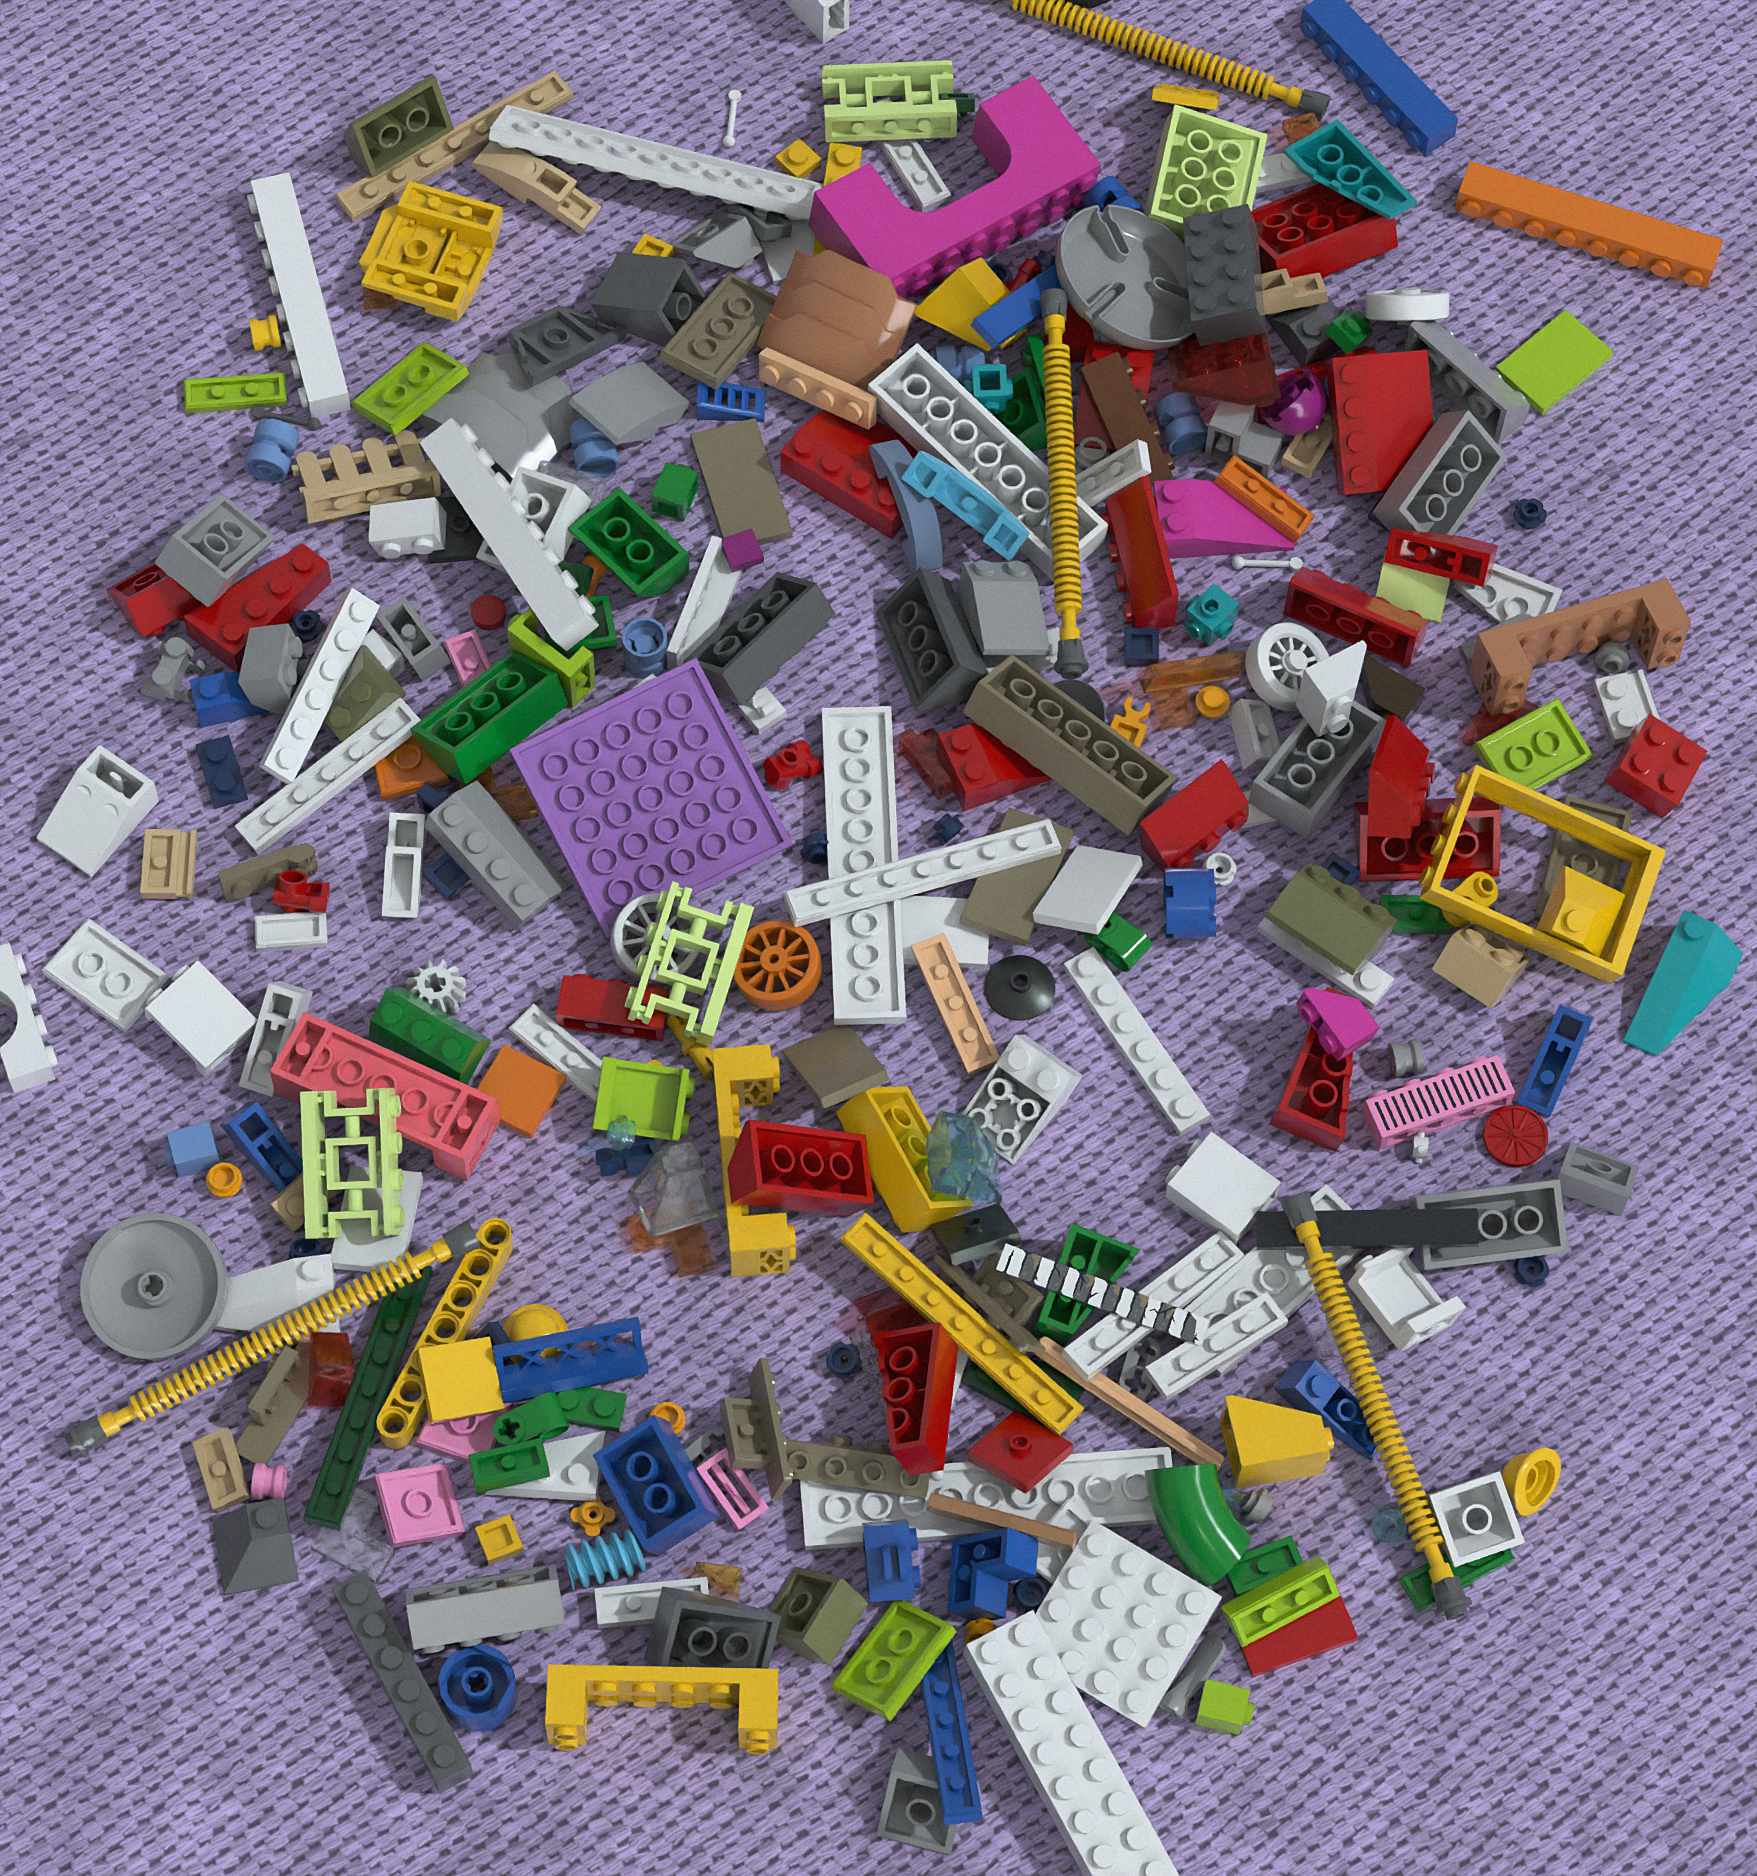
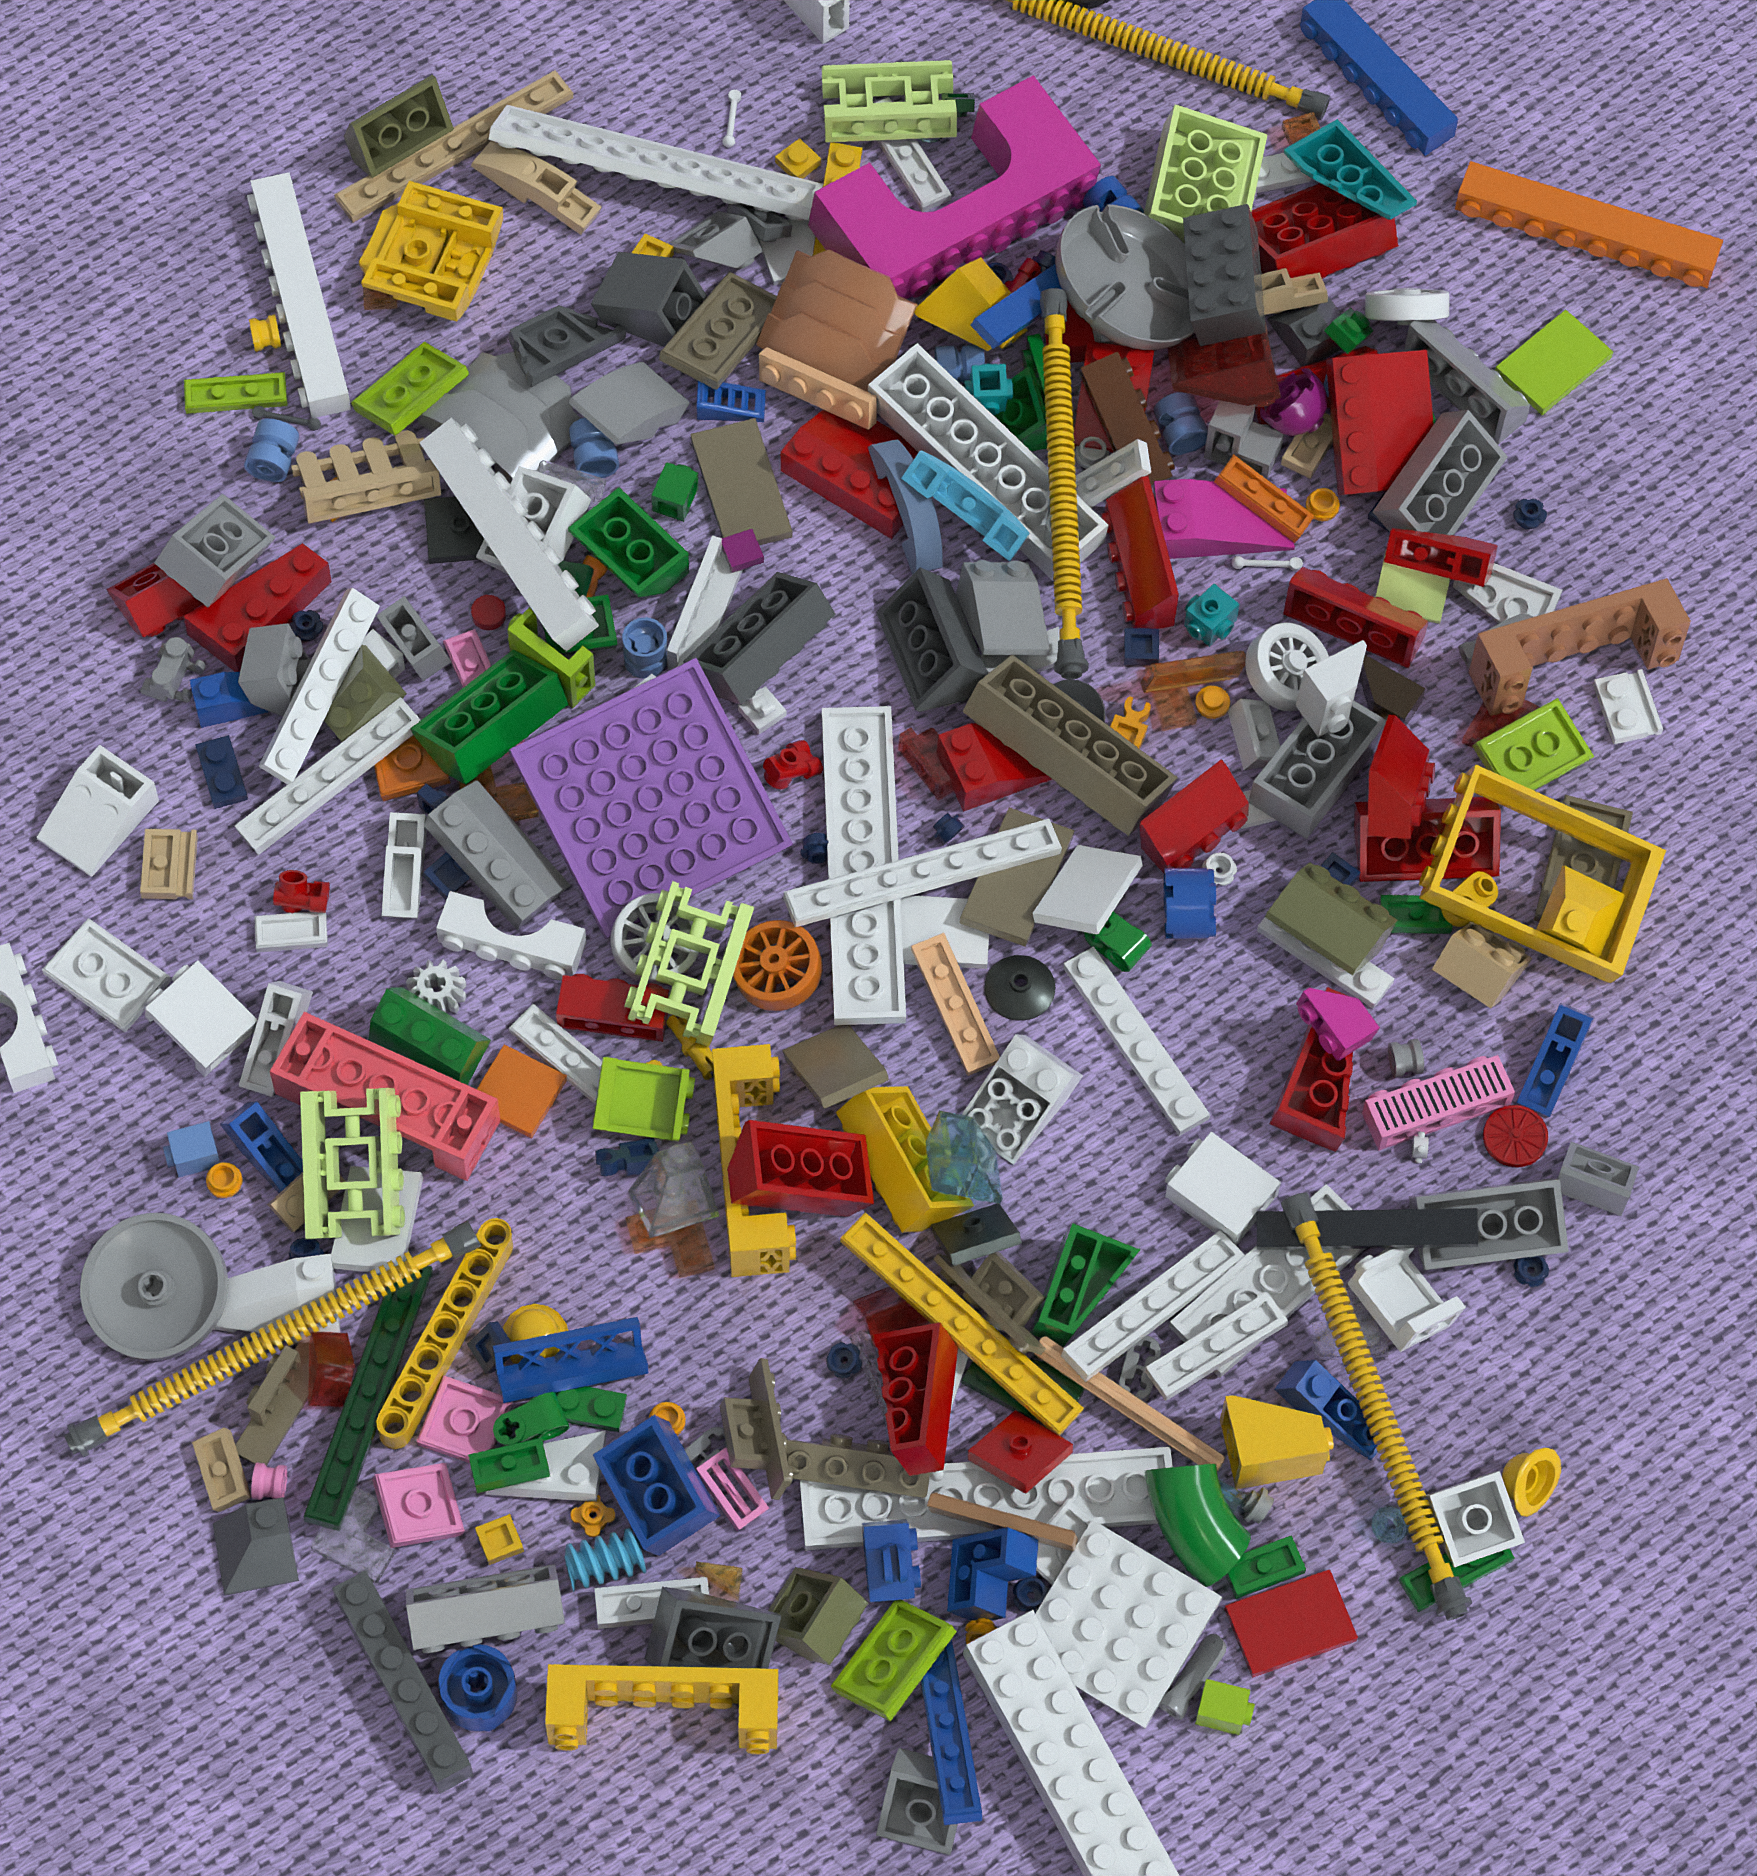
(264, 871): dark tan hinge -> none
(407, 527): white brick -> none
(460, 1380): yellow tile -> none
(552, 949): none -> white arch
(621, 1133): clear light blue plate -> none
(1103, 1294): sticker -> none
(1186, 96): yellow tile -> none
(1280, 1600): lime slope -> none
(1323, 504): none -> light orange plate
(1612, 657): light grey plate -> none
(1655, 766): red brick -> none
(1688, 977): teal wedge -> none

